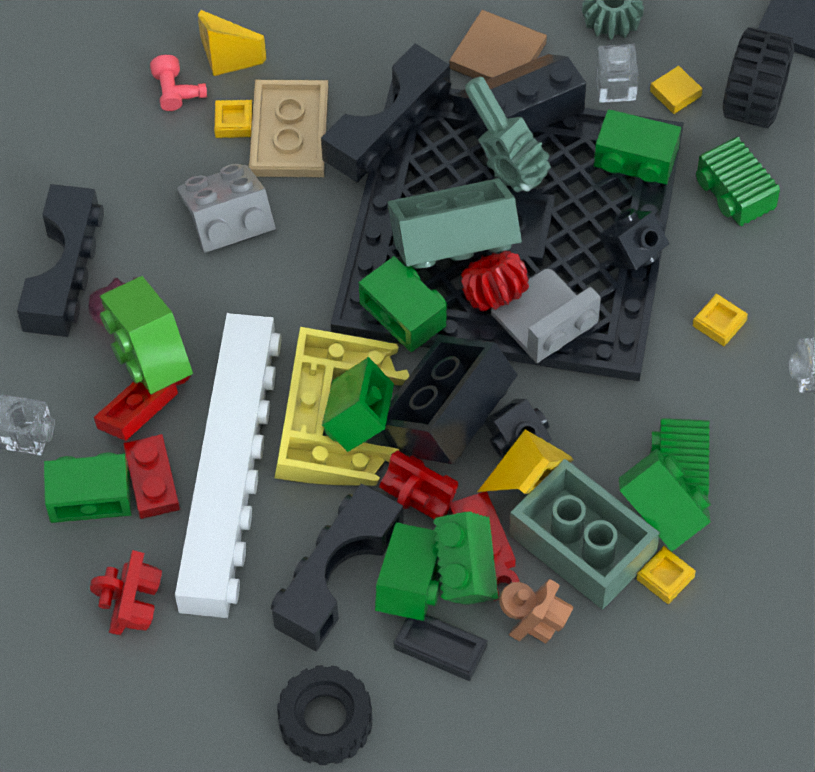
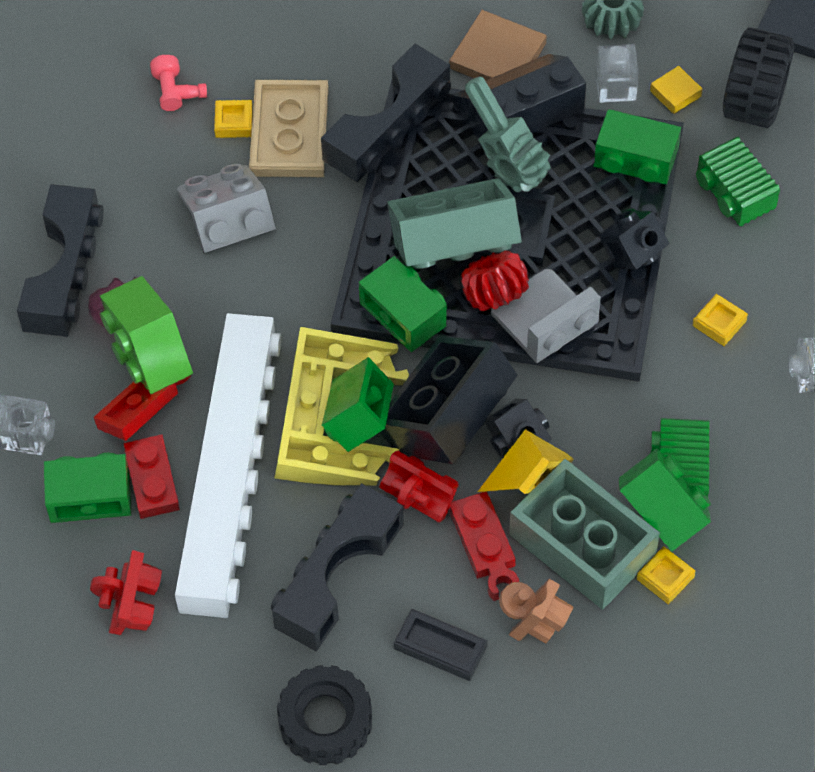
(229, 45): yellow slope -> none
(409, 573): green brick -> none
(466, 558): green brick -> none

